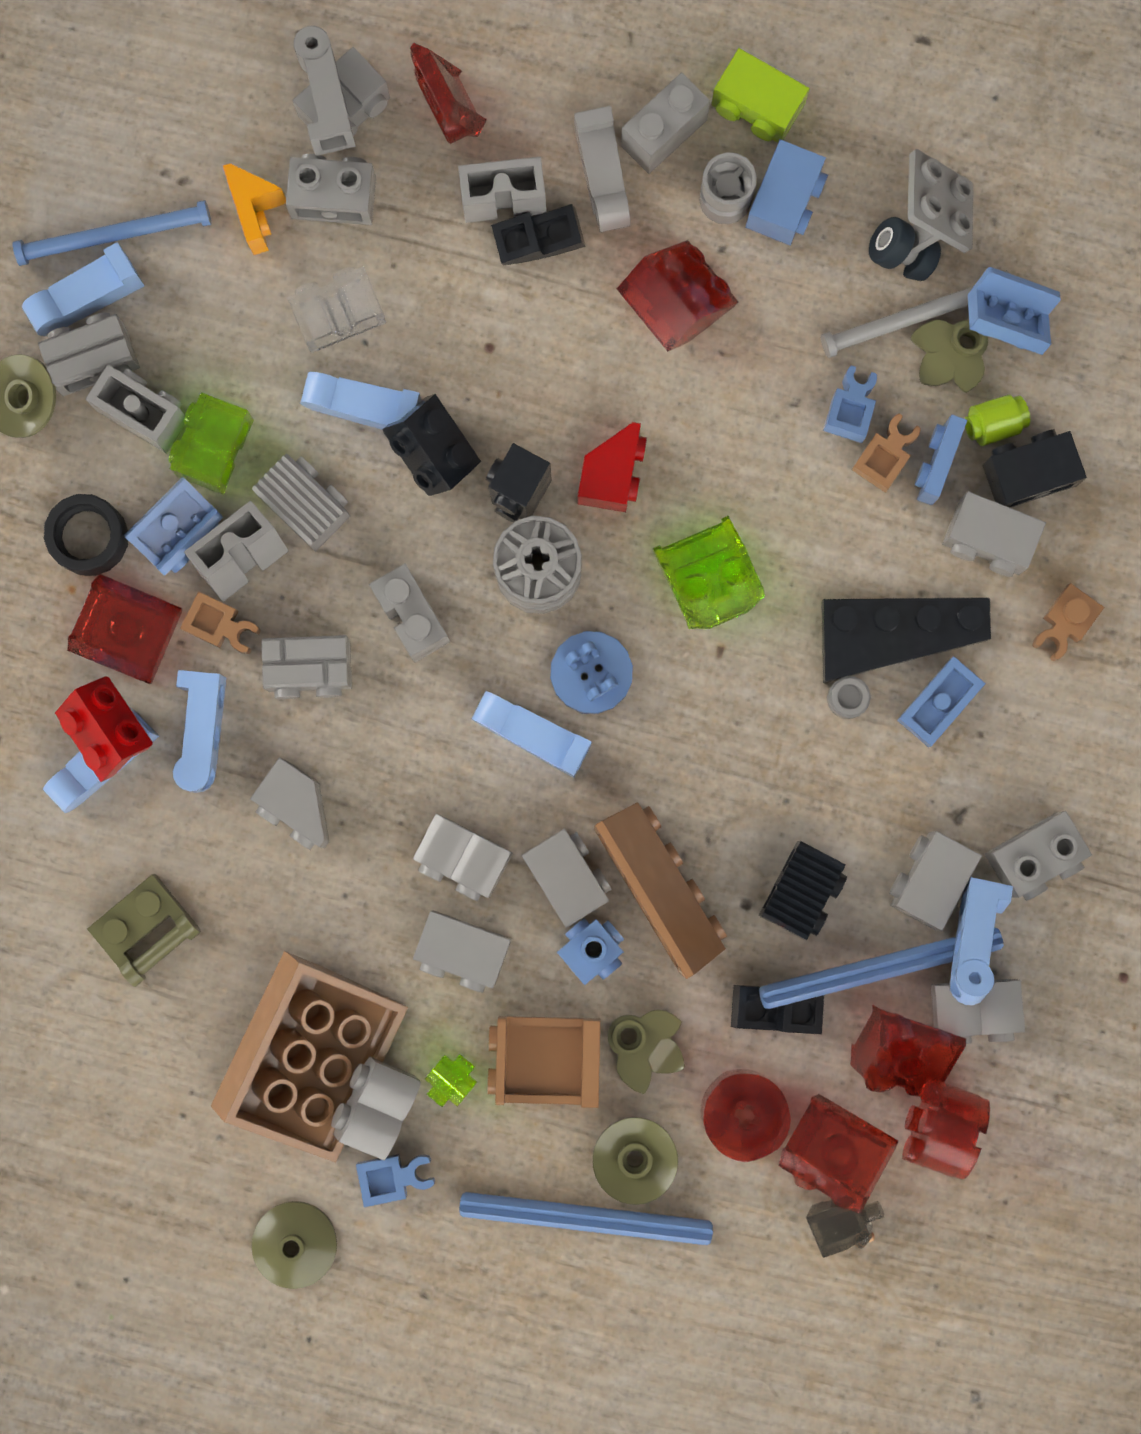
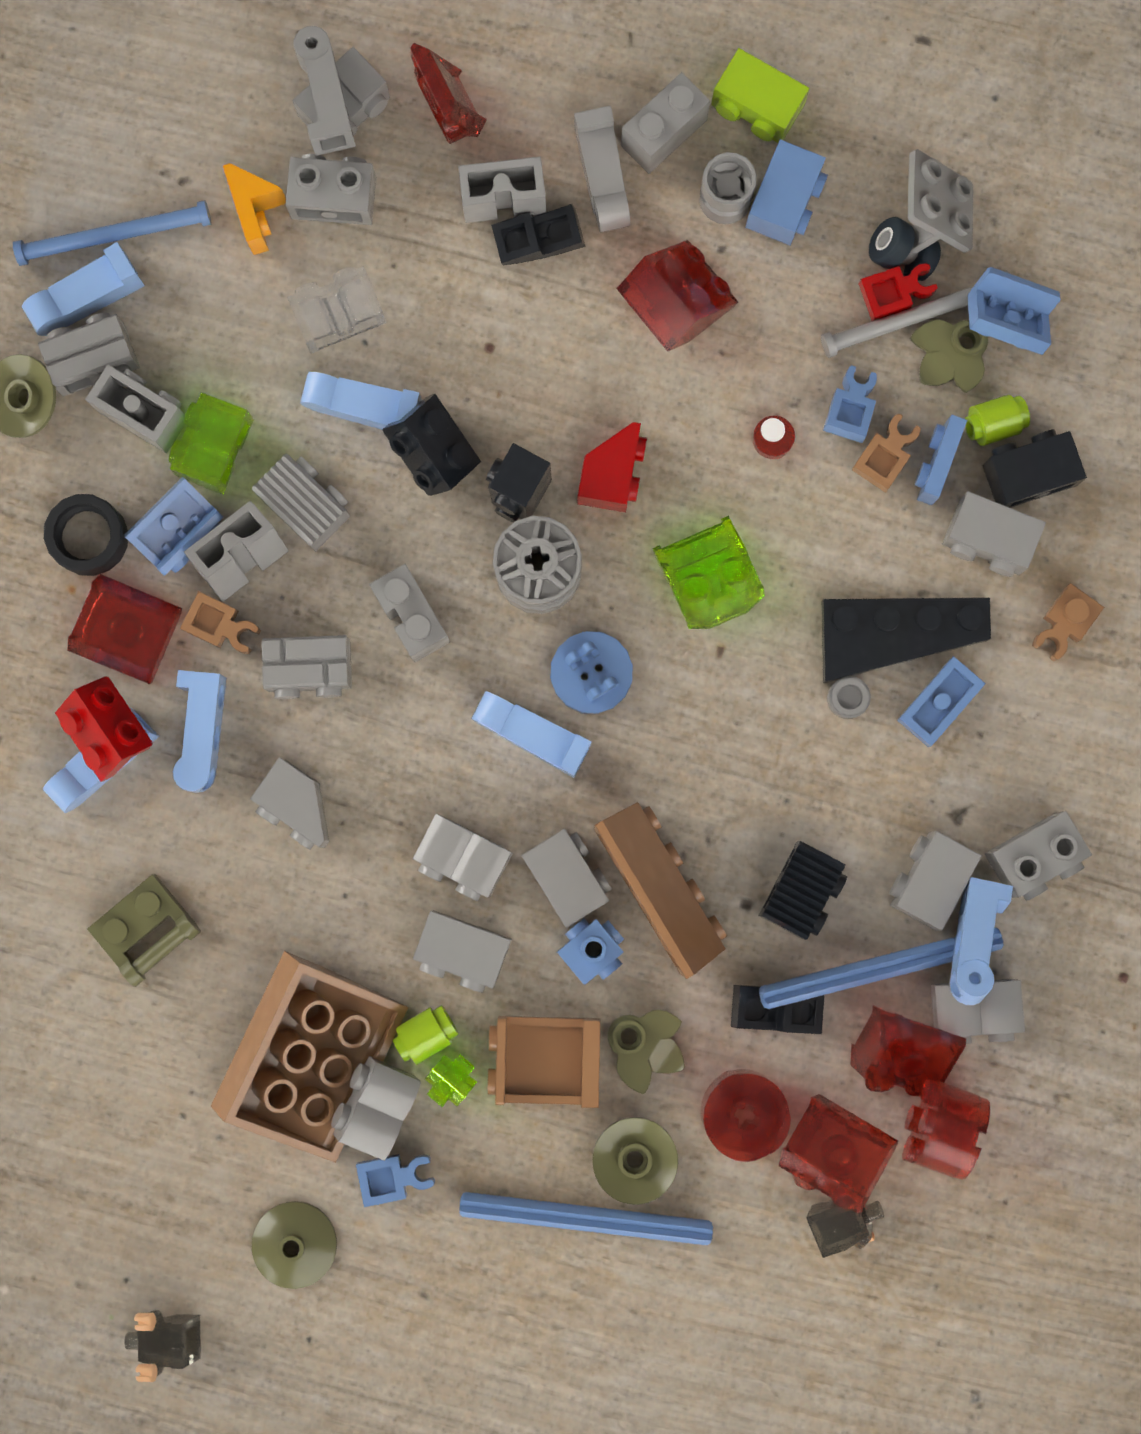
(164, 1342): none -> clear smoke piece
(425, 1035): none -> lime brick
(773, 437): none -> clear red tile
(891, 292): none -> red plate

